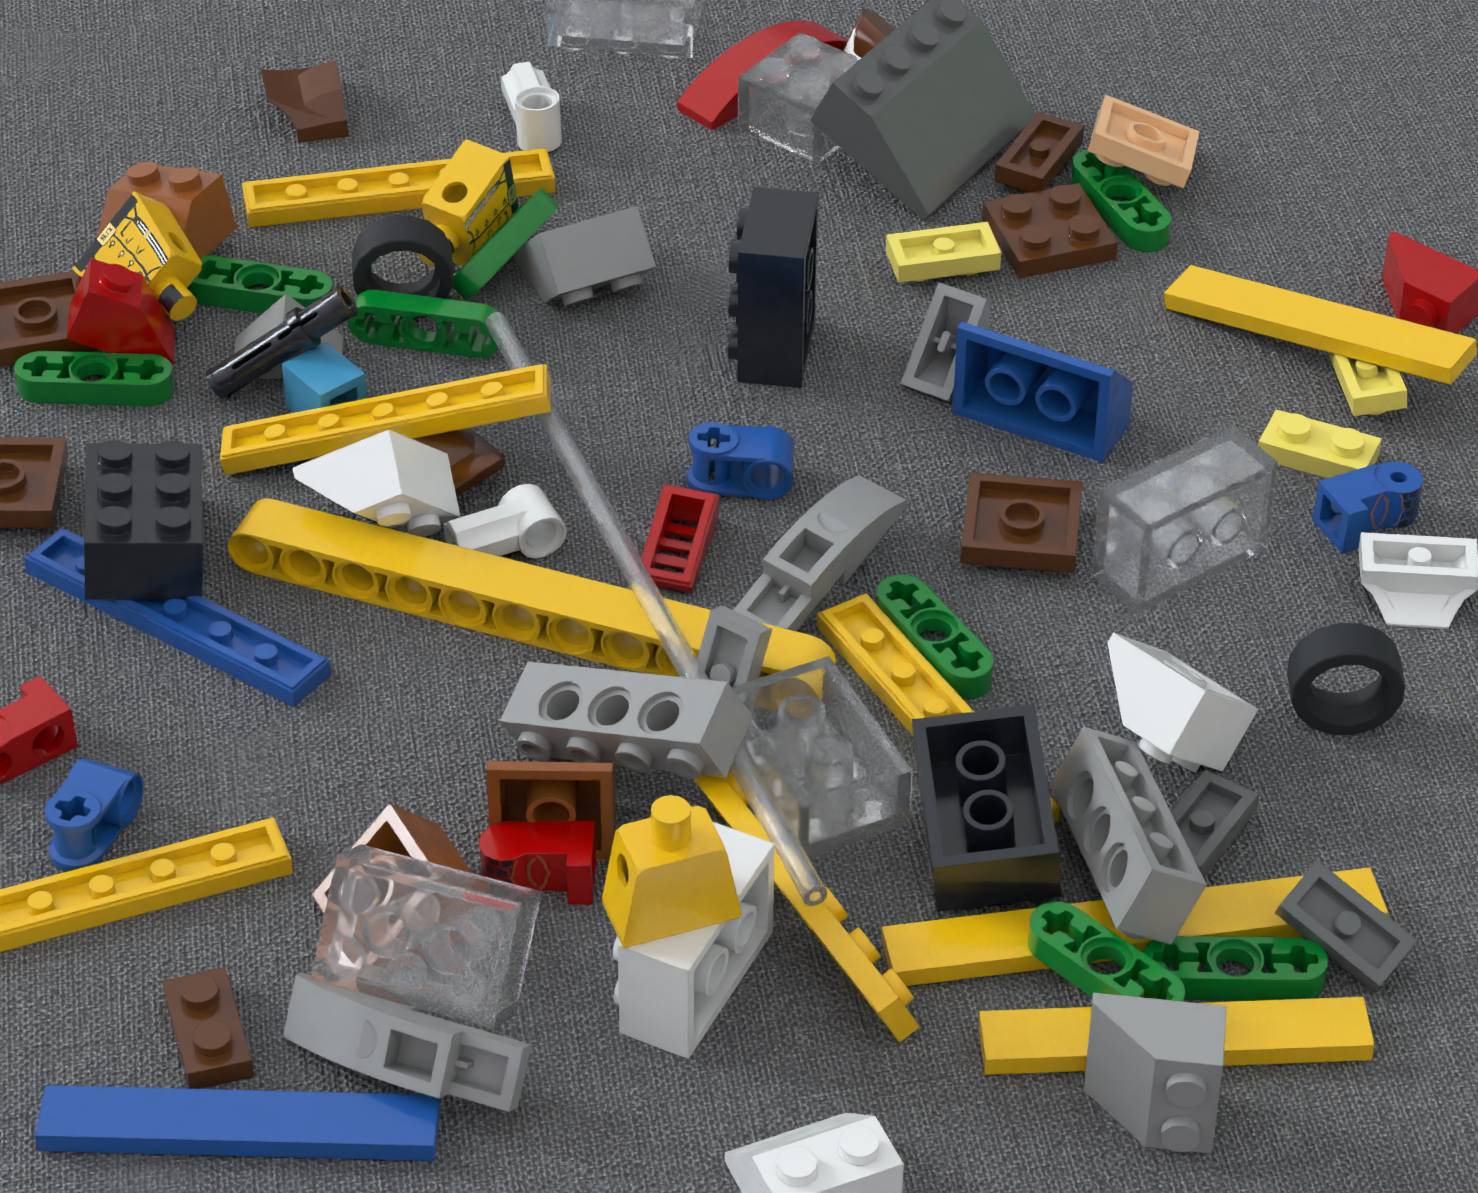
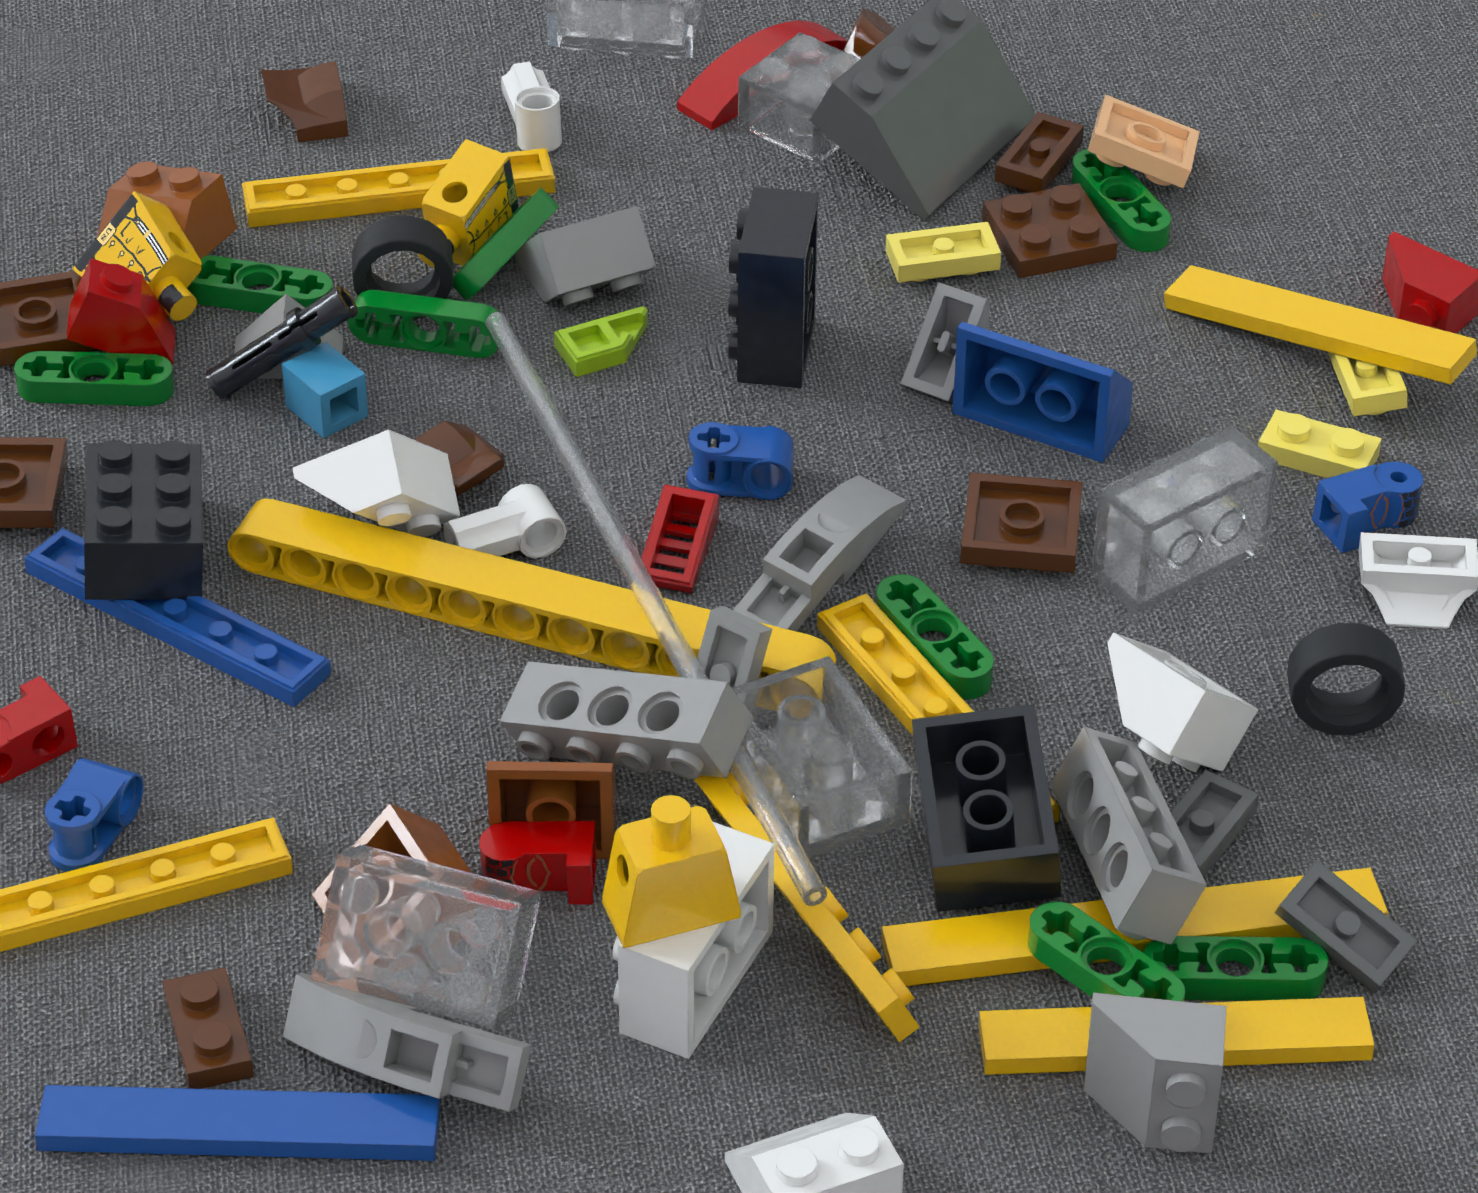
(409, 413): yellow tile -> none
(601, 341): none -> lime tile

